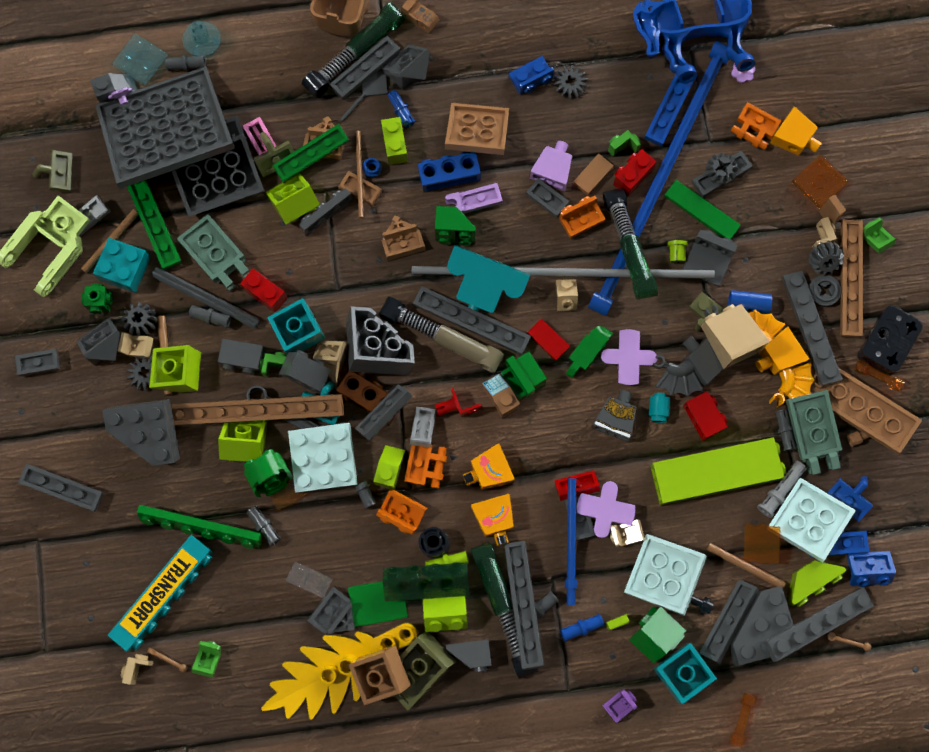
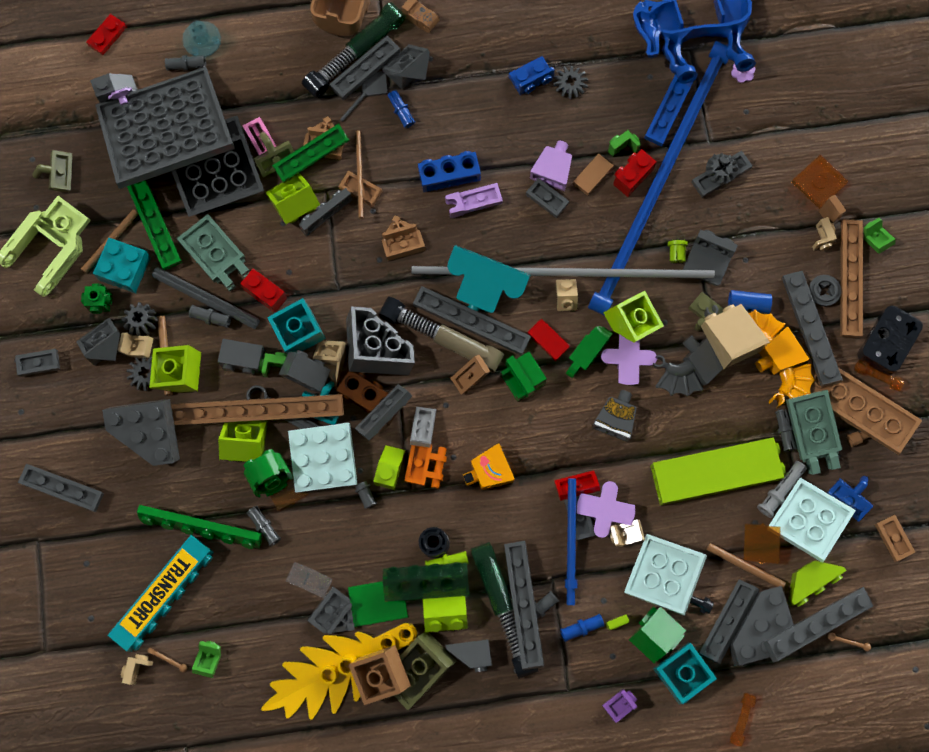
(95, 211): light grey plate -> none
(106, 34): none -> red plate
(139, 59): clear light blue slope -> none
(372, 162): blue plate -> none
(394, 141): lime brick -> none
(401, 512): orange bracket -> none
(453, 227): green slope -> none
(453, 404): red bracket -> none
(470, 374): none -> medium nougat plate
(477, 128): medium nougat plate -> none
(494, 517): light orange torso -> none
(501, 395): medium nougat slope -> none
(581, 216): orange bracket -> none
(634, 317): none -> lime slope
(643, 282): clear green piece -> none
(659, 408): teal brick -> none
(702, 210): green tile -> none
(705, 415): red brick -> none
(758, 121): orange plate -> none
(796, 134): light orange torso -> none
(825, 257): dark grey gear -> none
(850, 543): blue plate -> none
(871, 568): blue bracket -> none
(895, 538): none -> medium nougat plate

